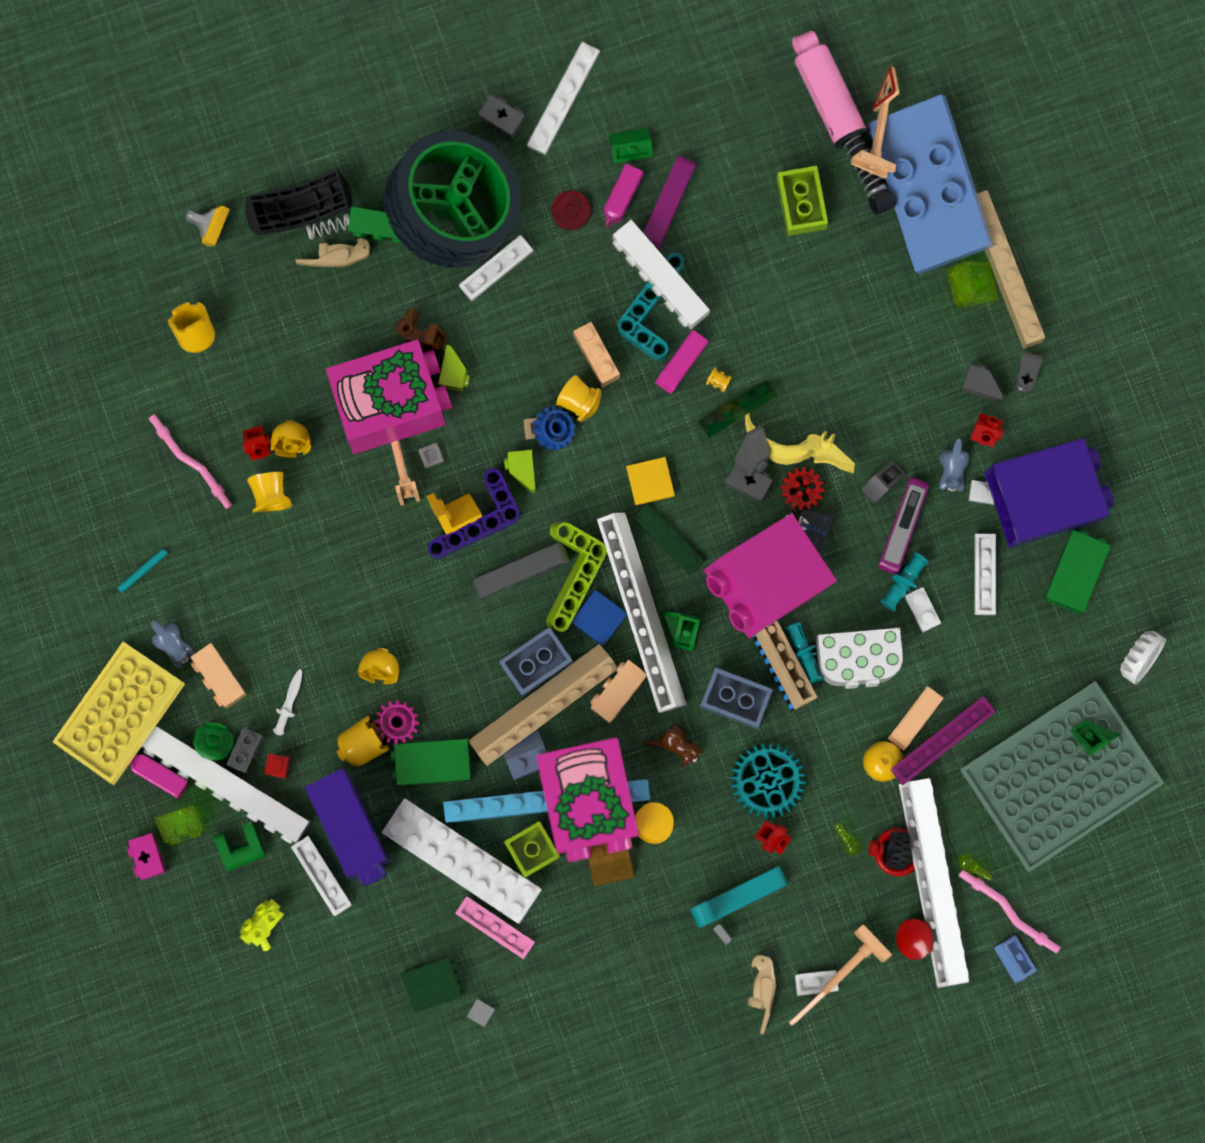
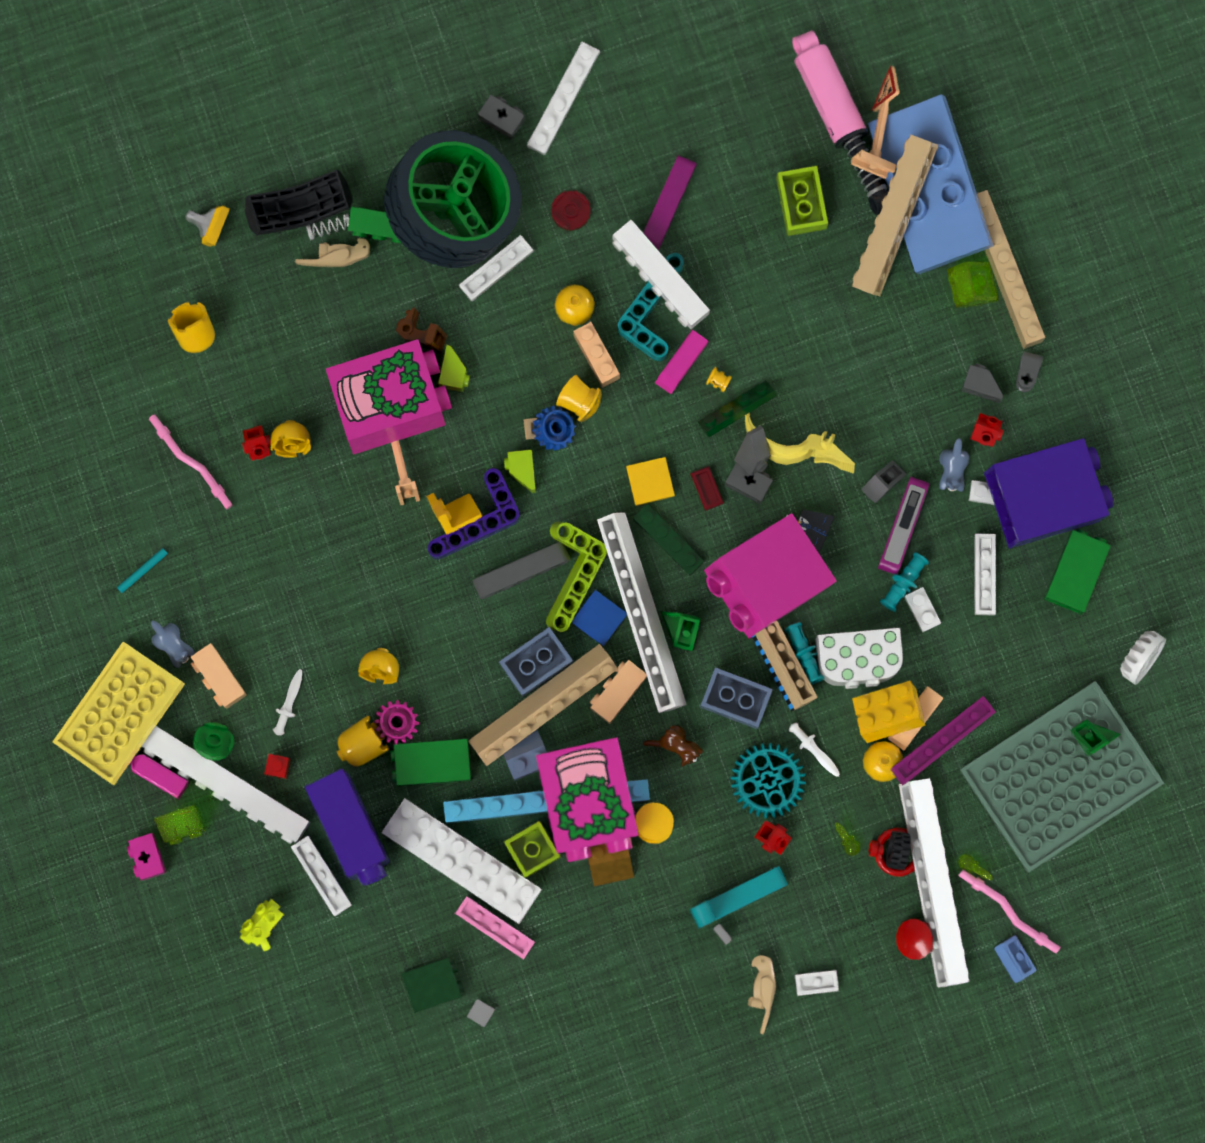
(241, 855): green connector -> none
(245, 750): dark grey brick -> none
(269, 492): yellow hat -> none
(431, 455): light grey tile -> none
(574, 305): none -> yellow cylinder
(622, 194): dark pink piece -> none
(631, 145): green panel -> none
(707, 488): none -> dark red tile
(791, 483): red gear -> none
(808, 743): none -> white sword
(870, 945): light nougat piece -> none
(888, 711): none -> yellow piece
(895, 215): none -> tan brick

